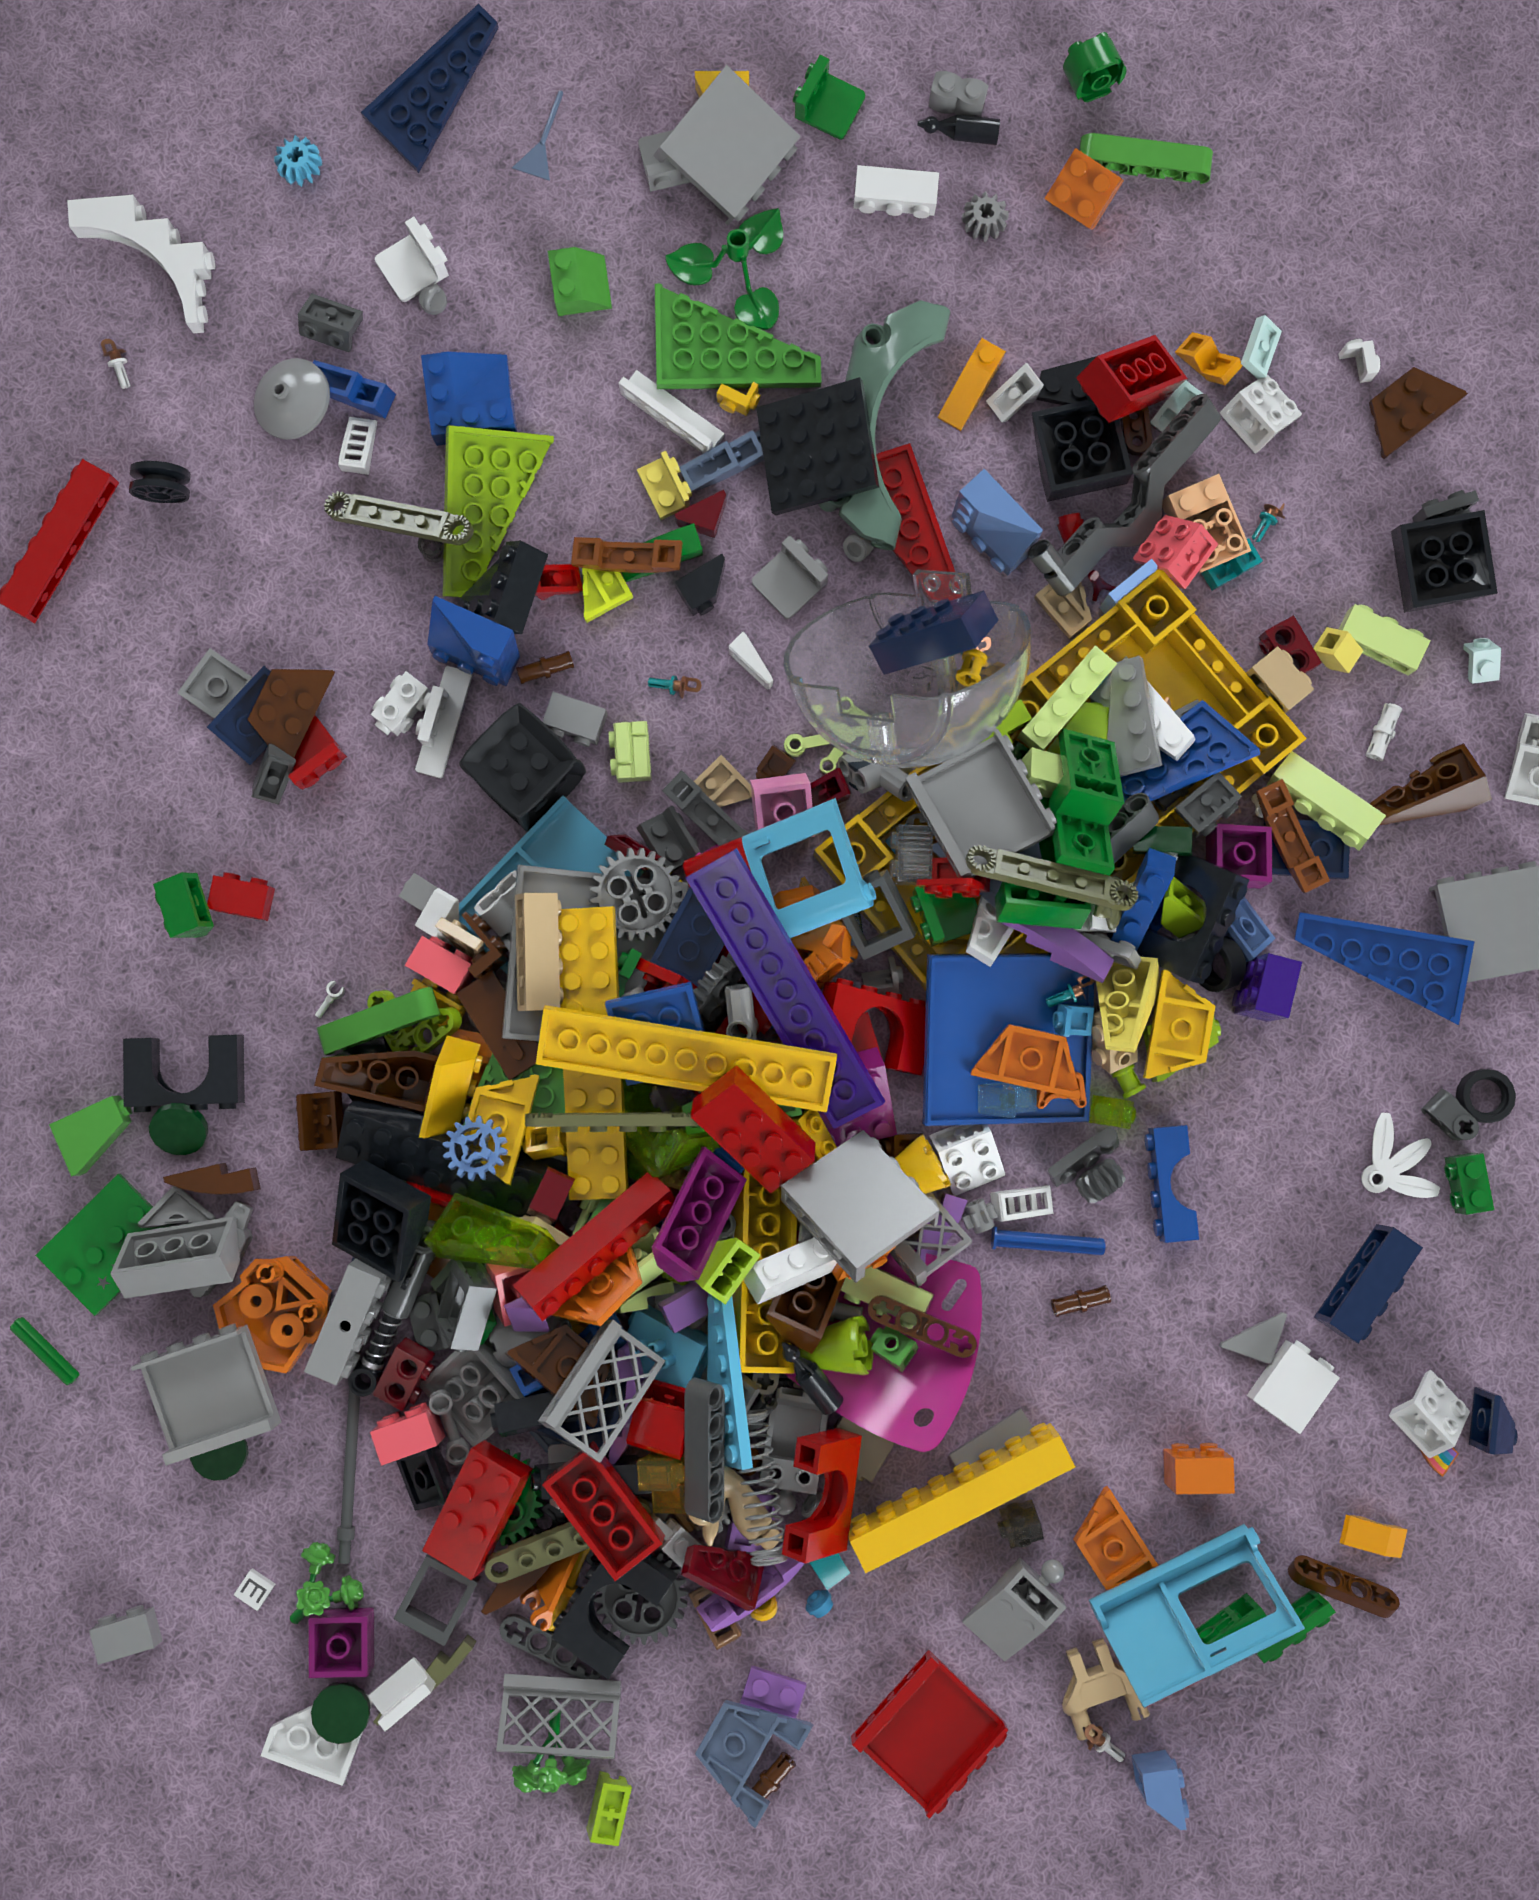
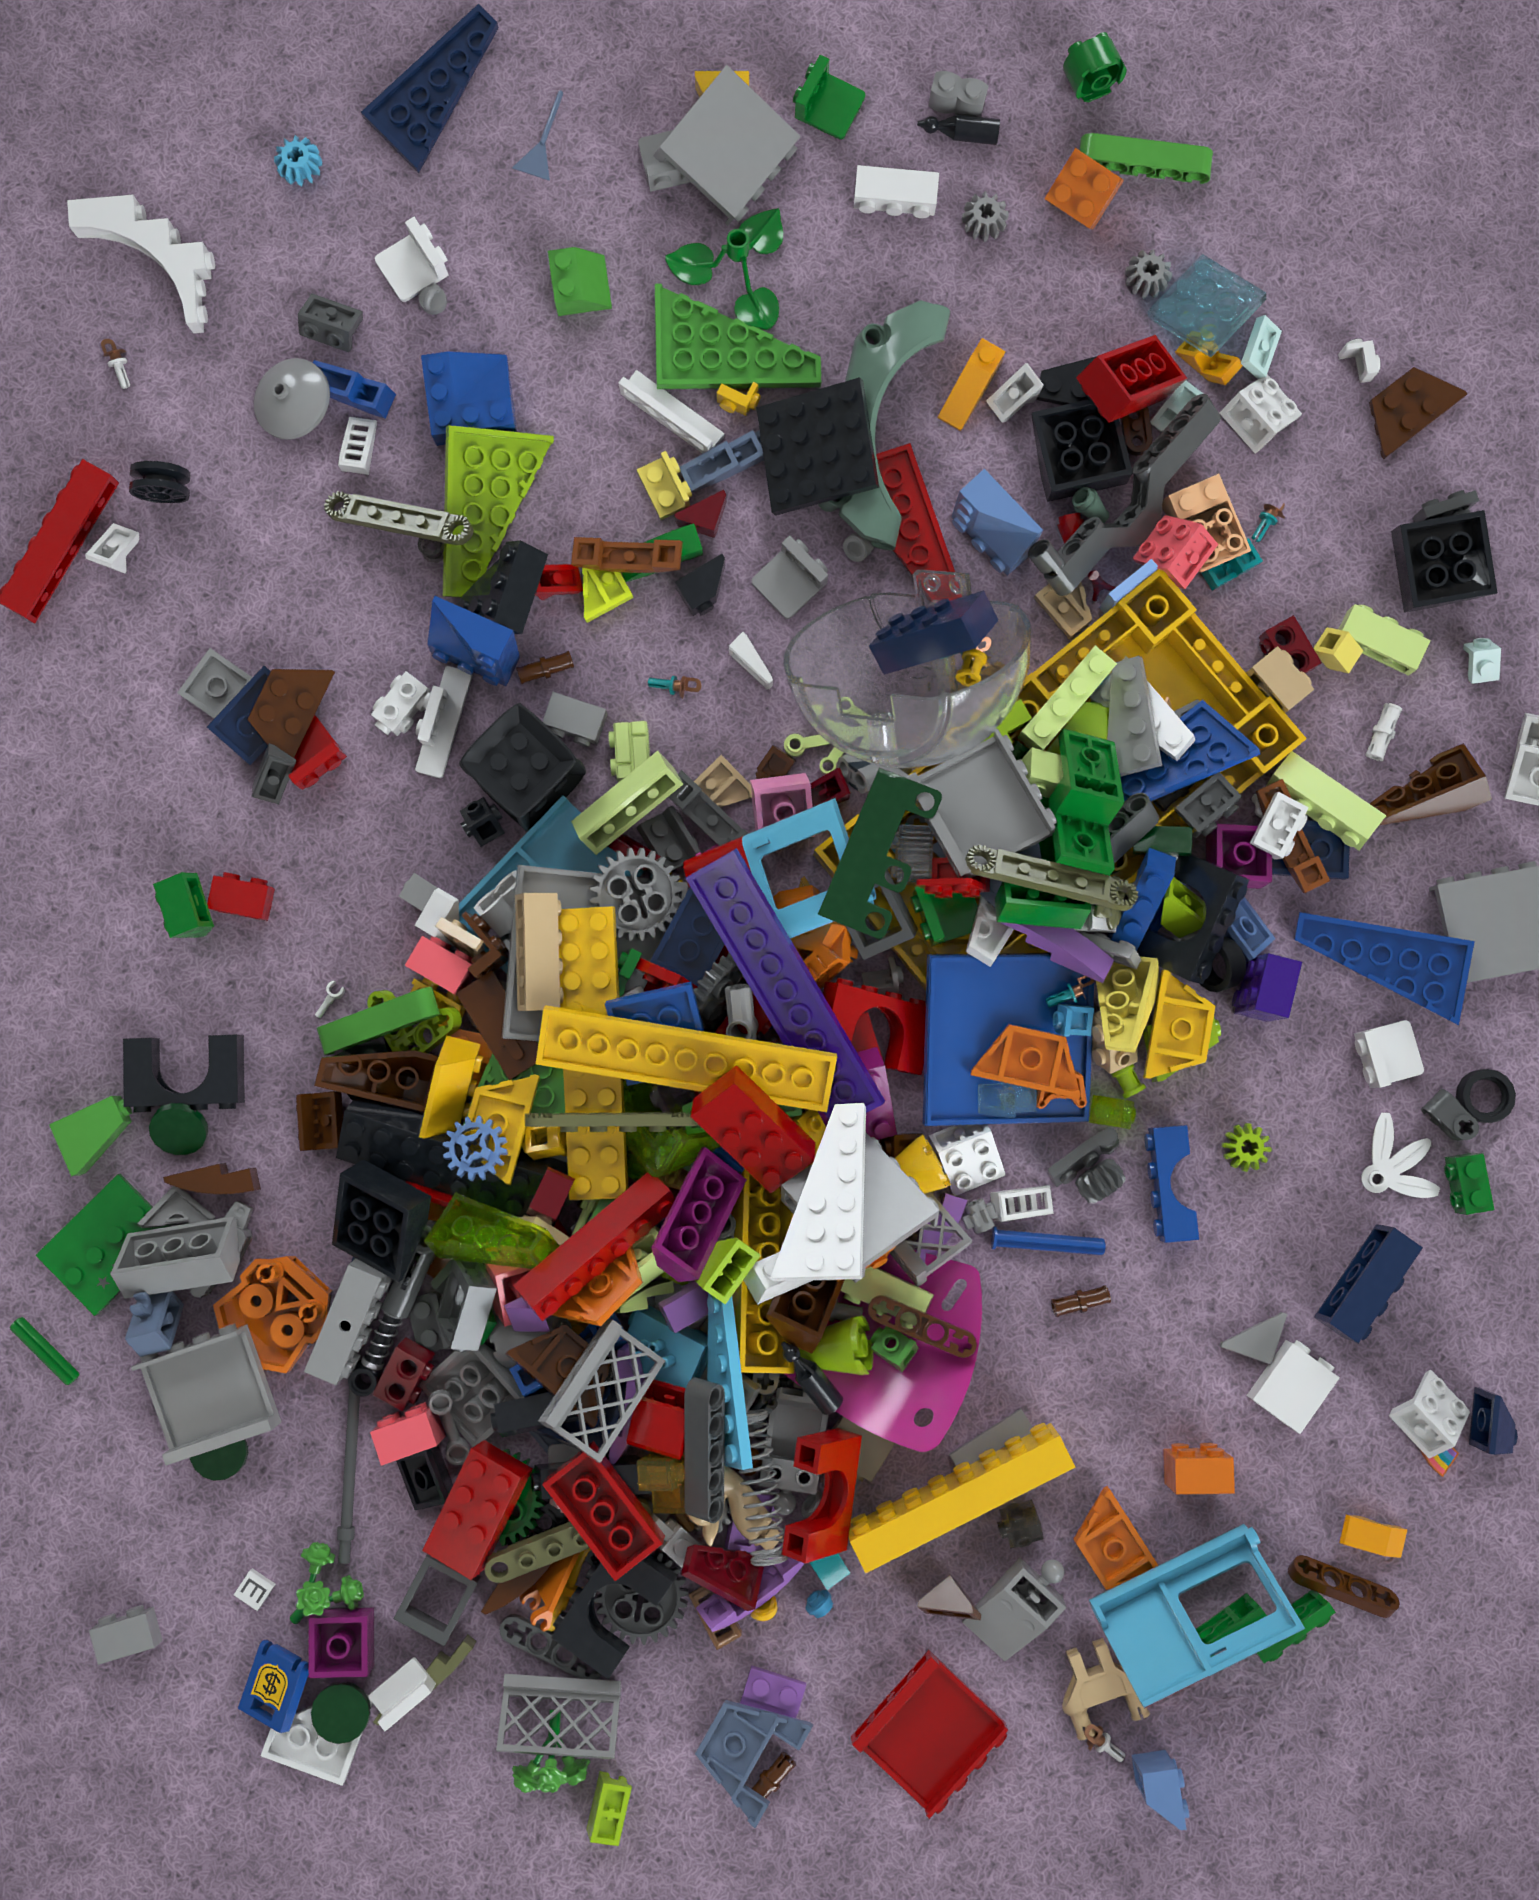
(113, 547): none -> white slope
(153, 1322): none -> sand blue brick
(274, 1684): none -> blue container
(482, 821): none -> black brick
(626, 802): none -> yellowish green brick
(828, 1220): none -> white wing
(867, 849): none -> dark green piece
(949, 1600): none -> slope
(1088, 503): none -> sand green cone
(1144, 281): none -> light grey gear
(1207, 305): none -> clear light blue plate
(1246, 1135): none -> lime gear
(1279, 826): none -> white bracket
(1388, 1054): none -> white bracket

